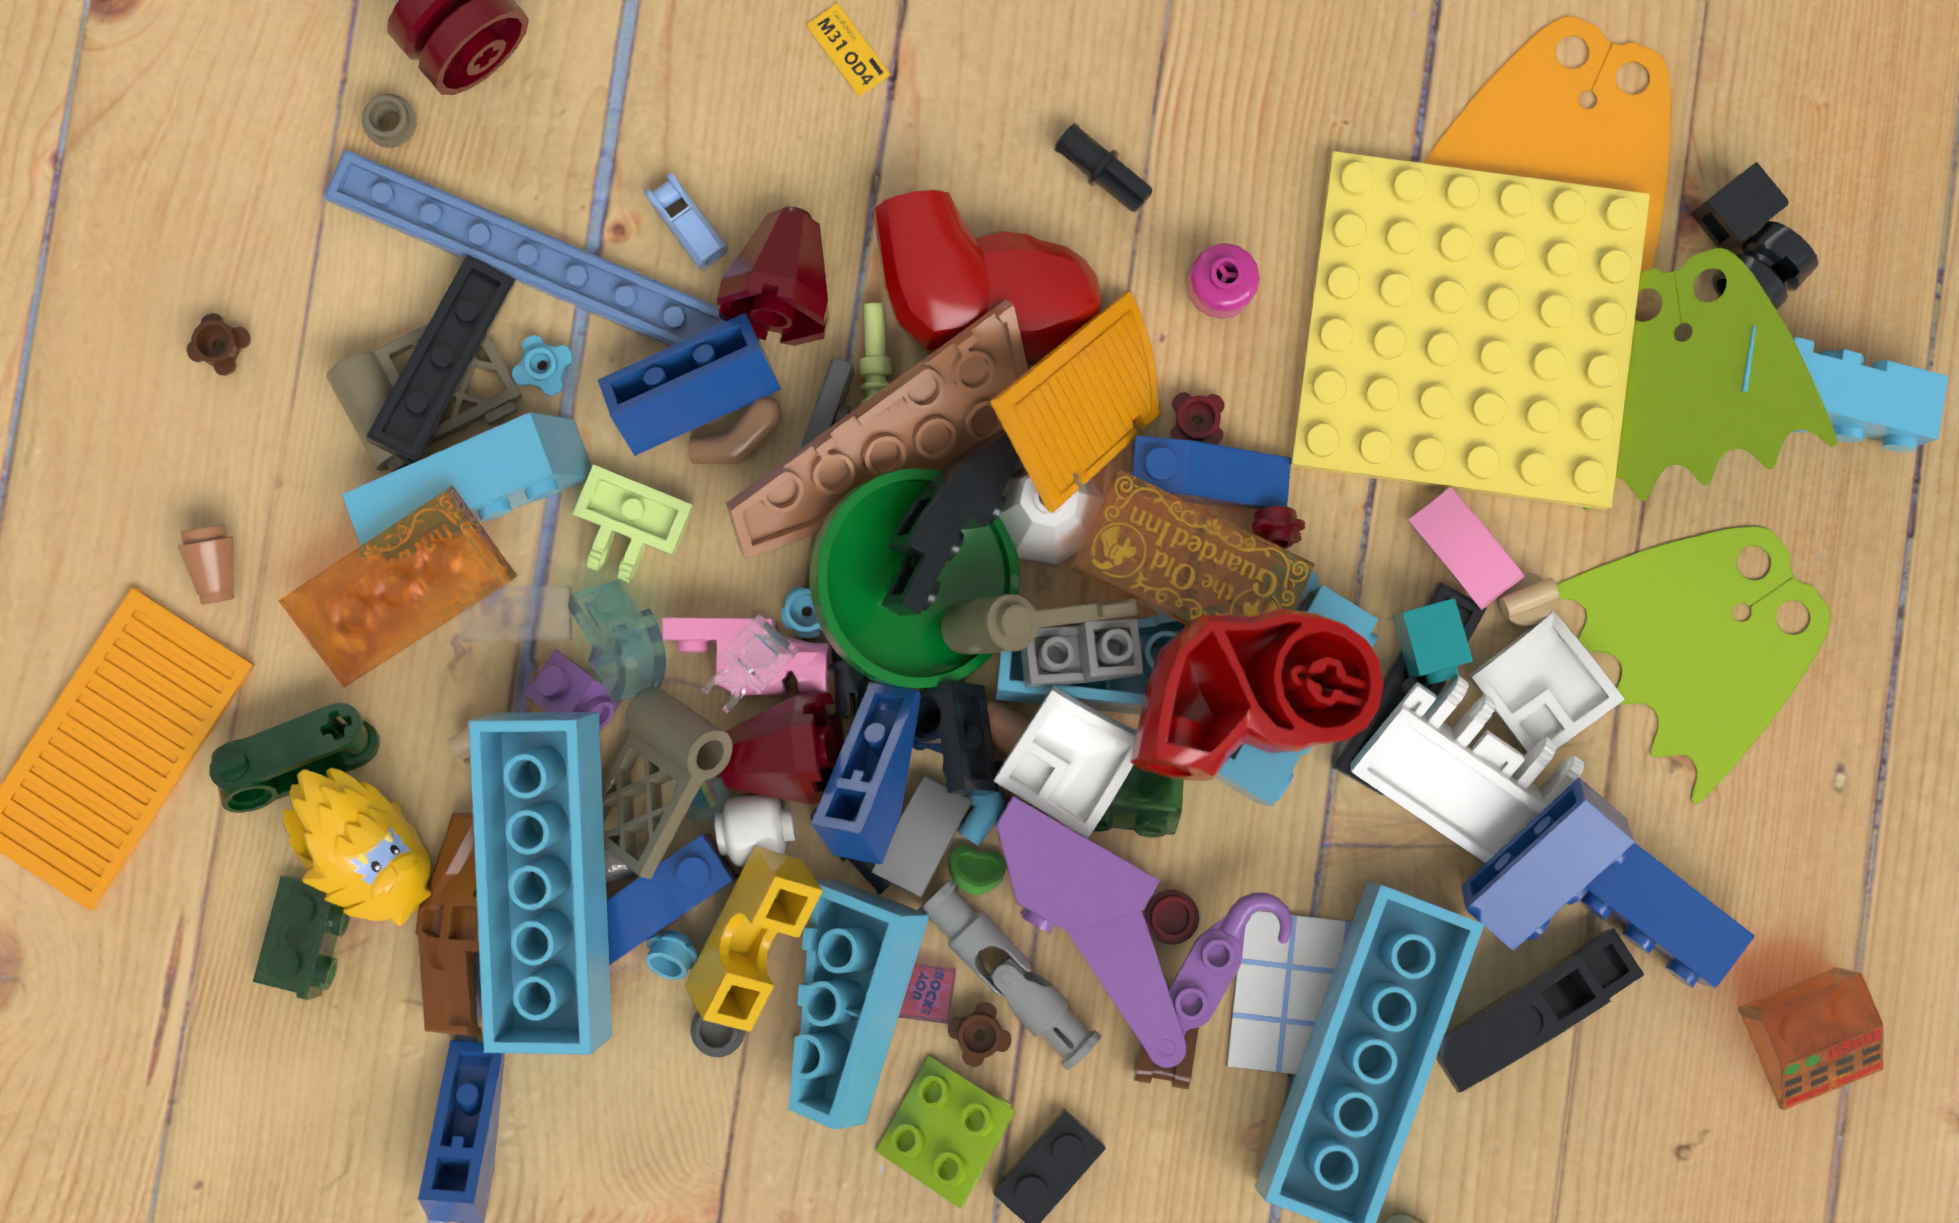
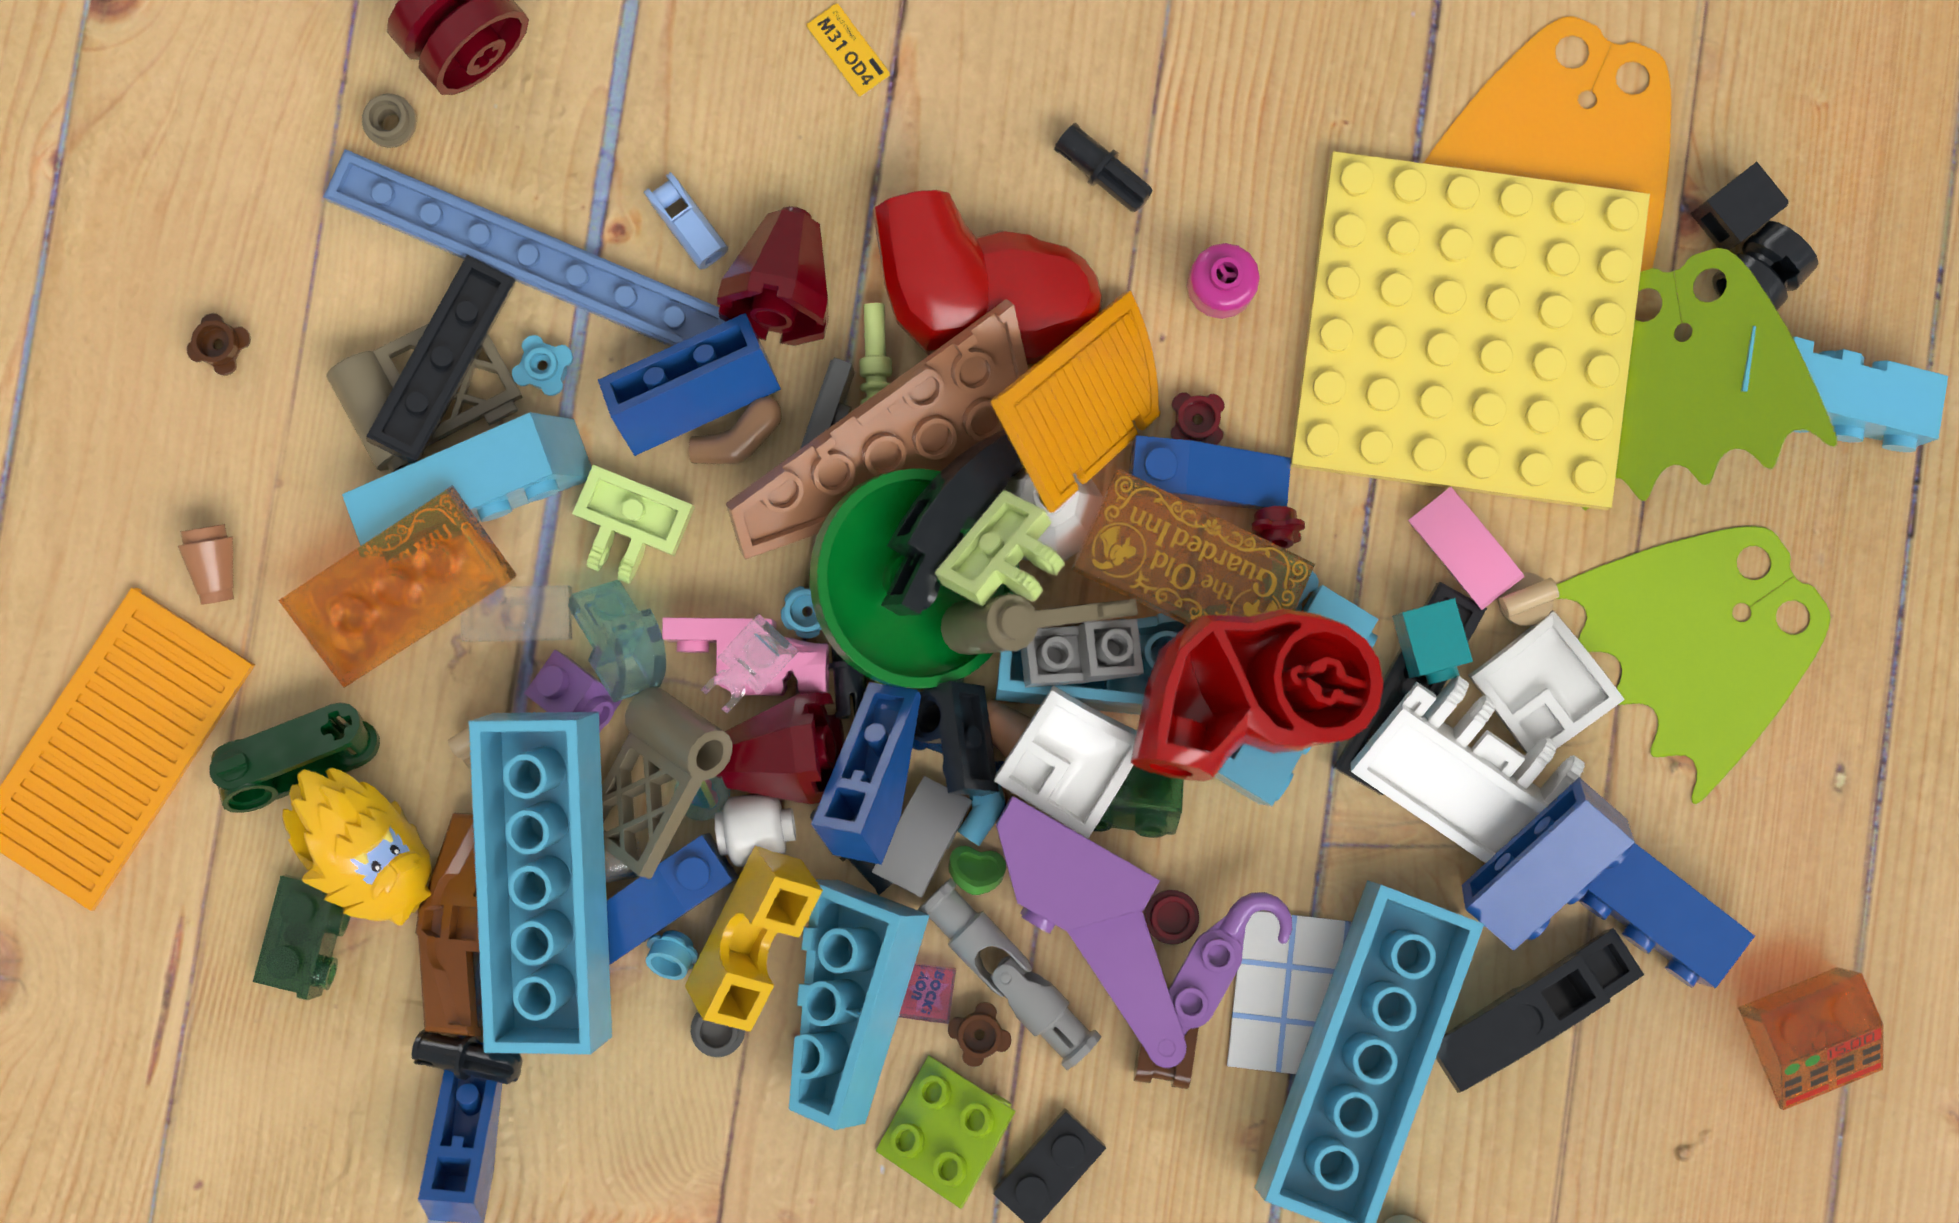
(465, 1058): none -> black axle
(996, 547): none -> yellowish green hinge

